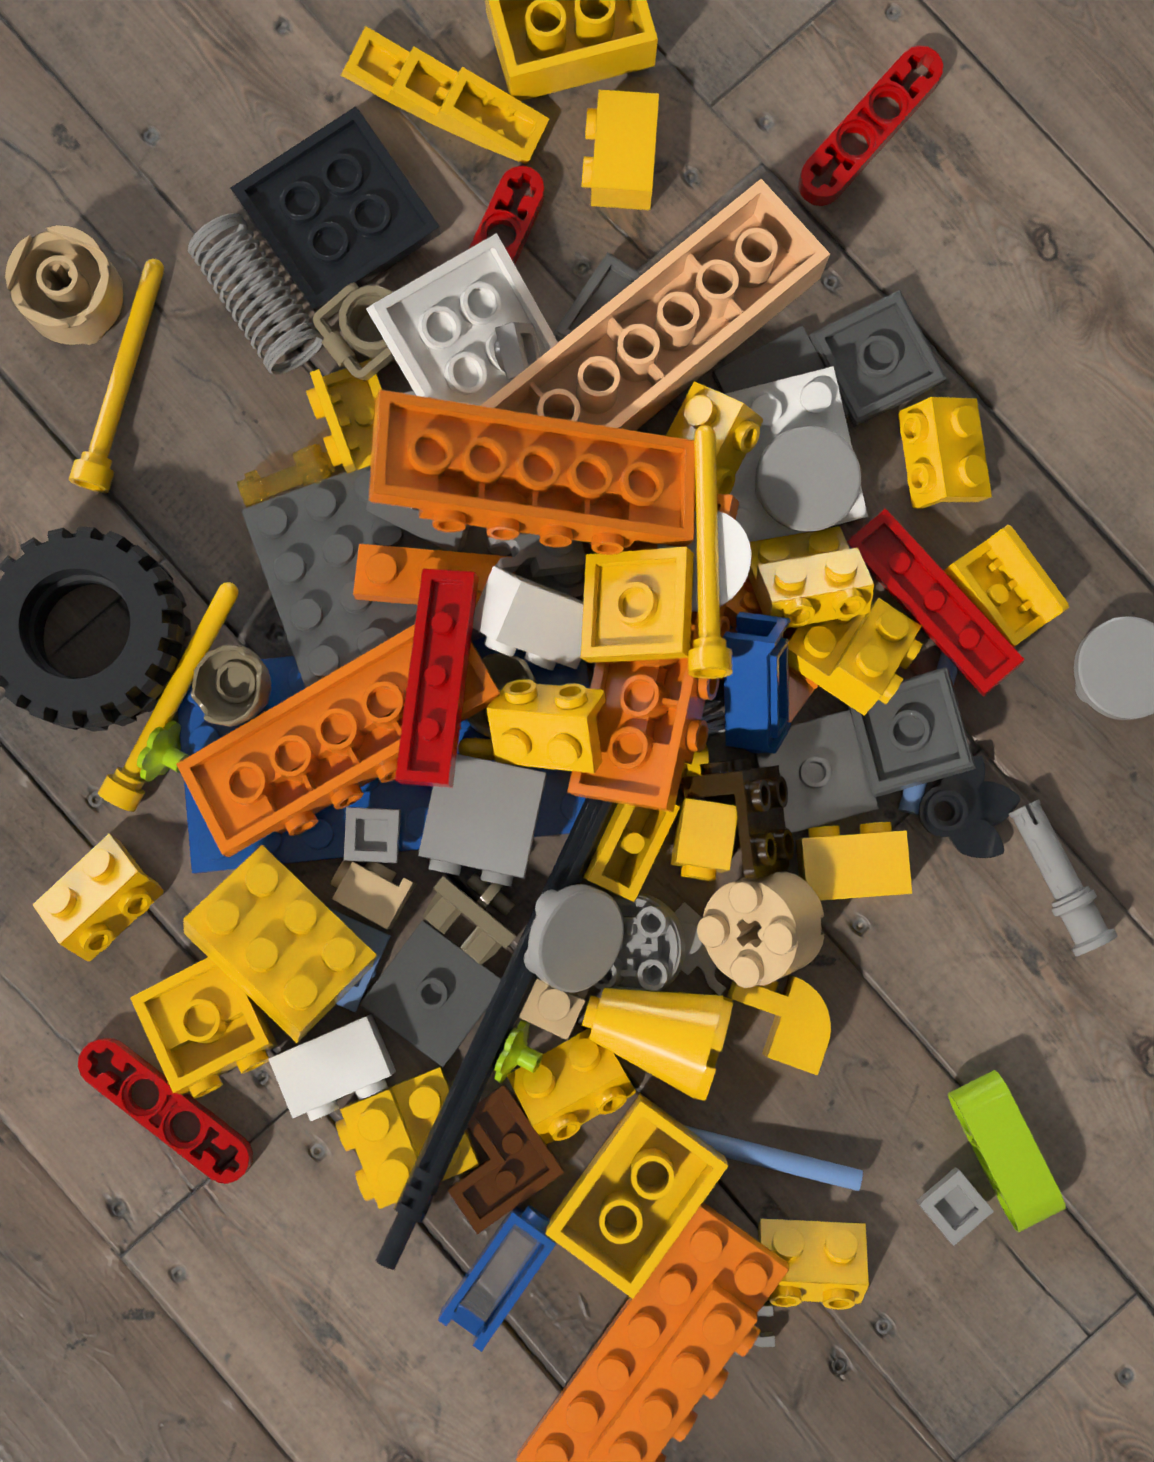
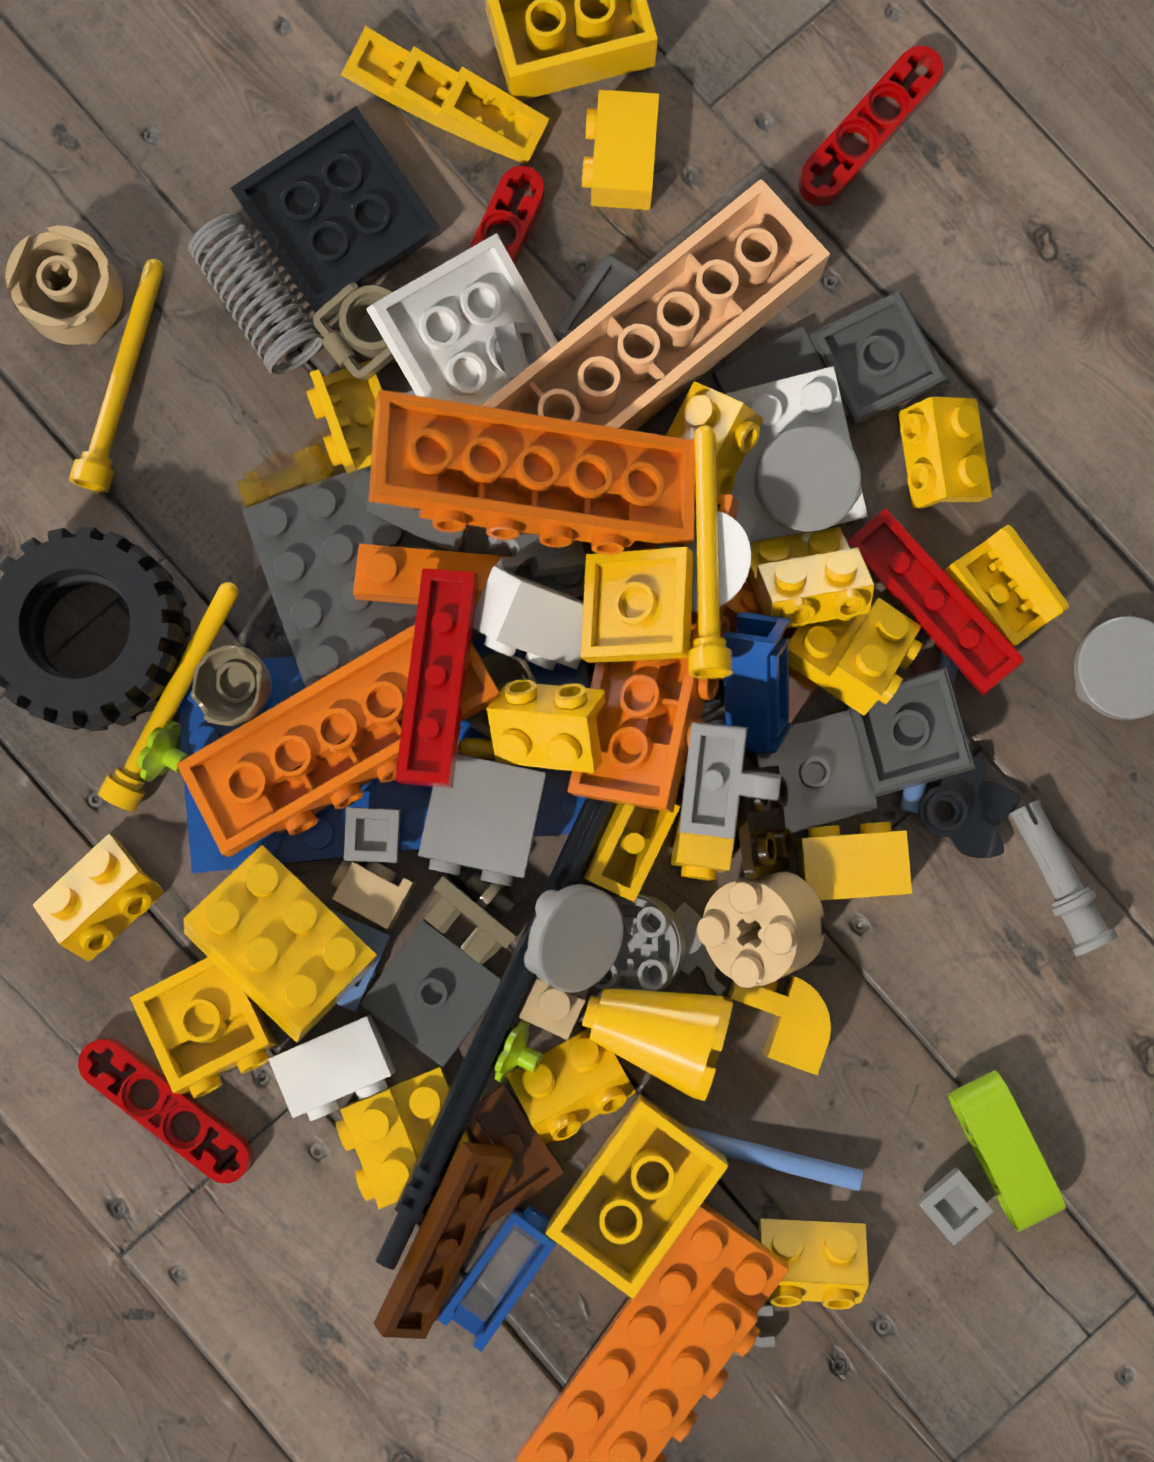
(443, 1241): none -> reddish brown plate
(717, 780): none -> light grey plate

